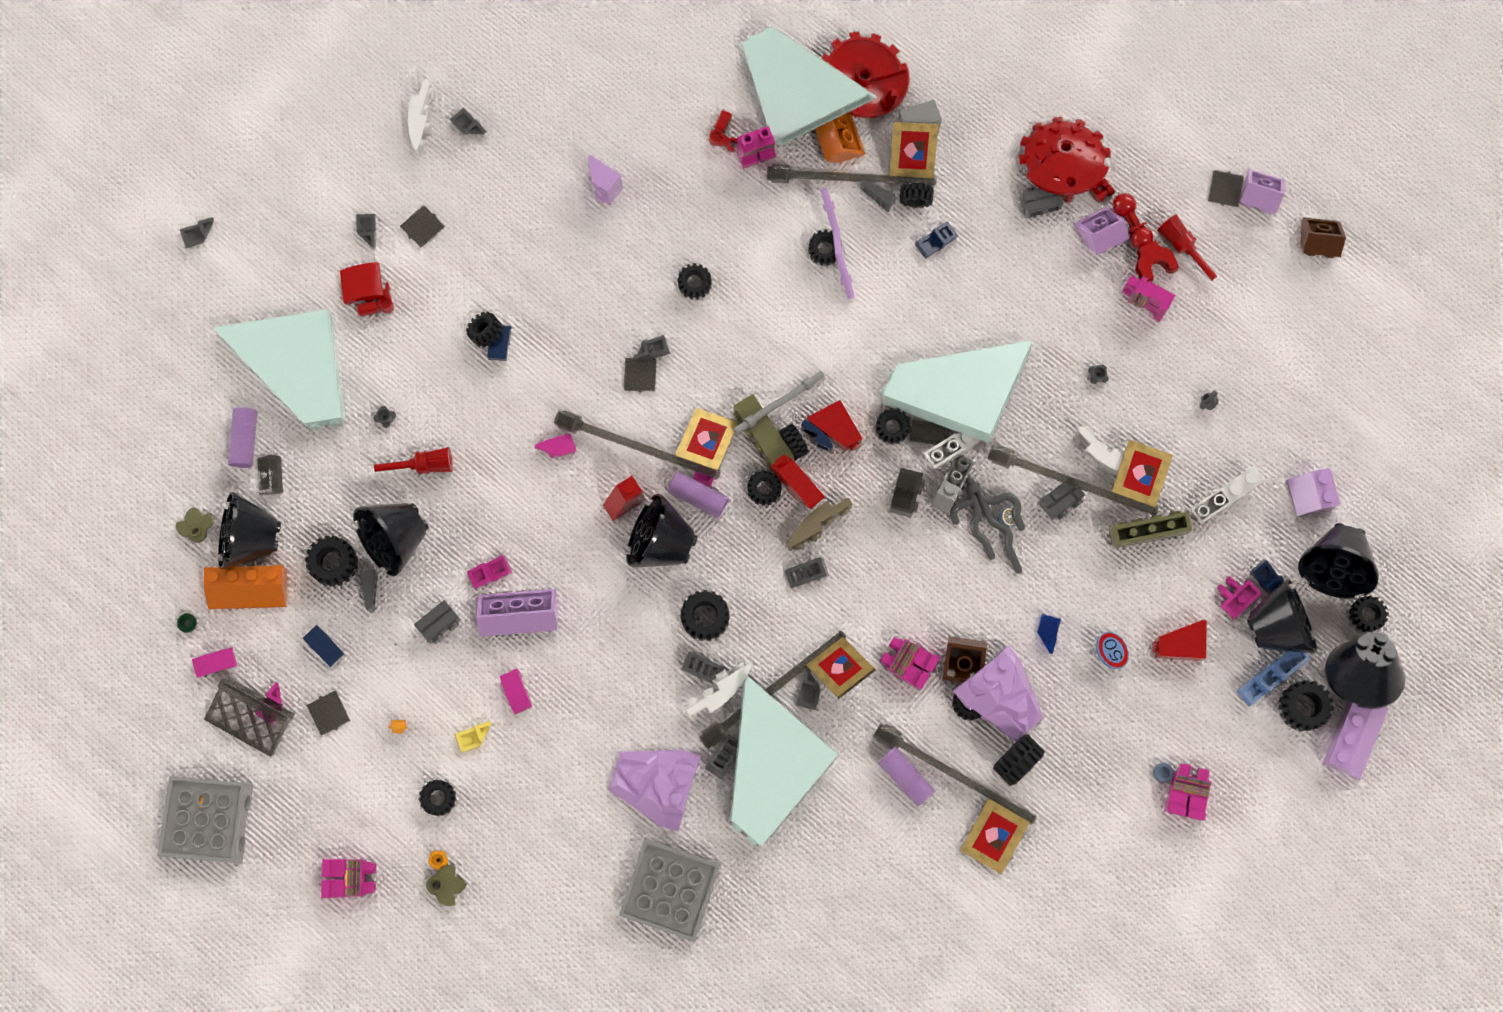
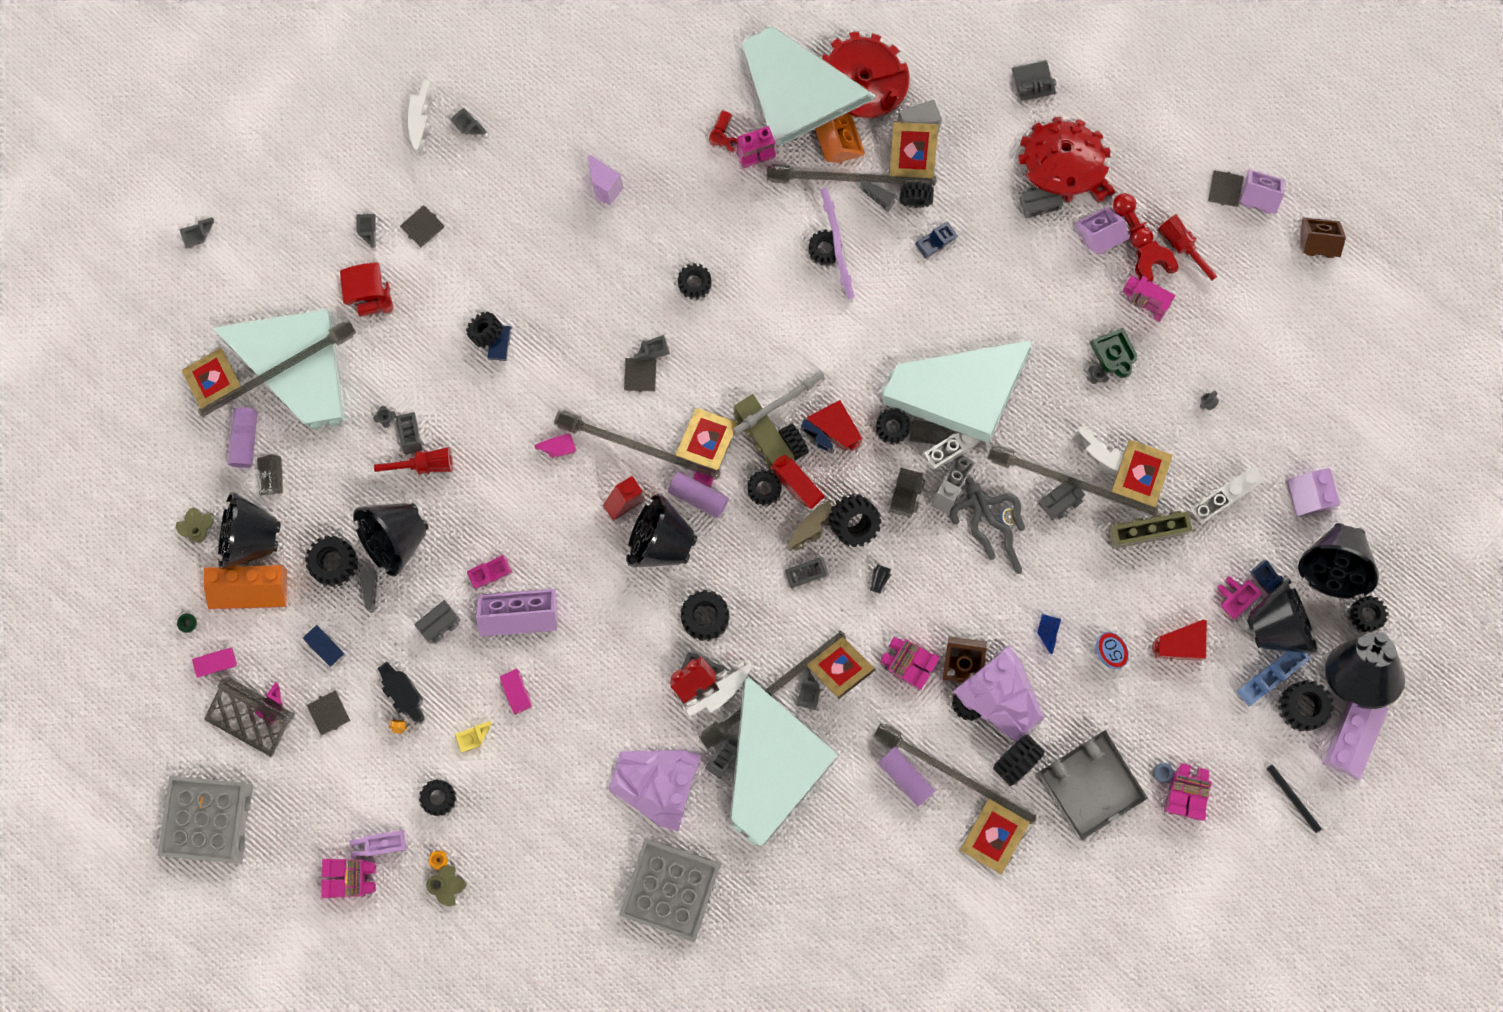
(216, 383): none -> flag
(380, 844): none -> lavender hinge
(402, 691): none -> black hinge
(412, 444): none -> dark grey slope
(691, 678): none -> red brick
(845, 511): none -> black tyre
(879, 578): none -> black cone
(1034, 80): none -> dark grey hinge
(1092, 785): none -> light grey piece
(1115, 352): none -> dark green plate
(1294, 799): none -> black bar

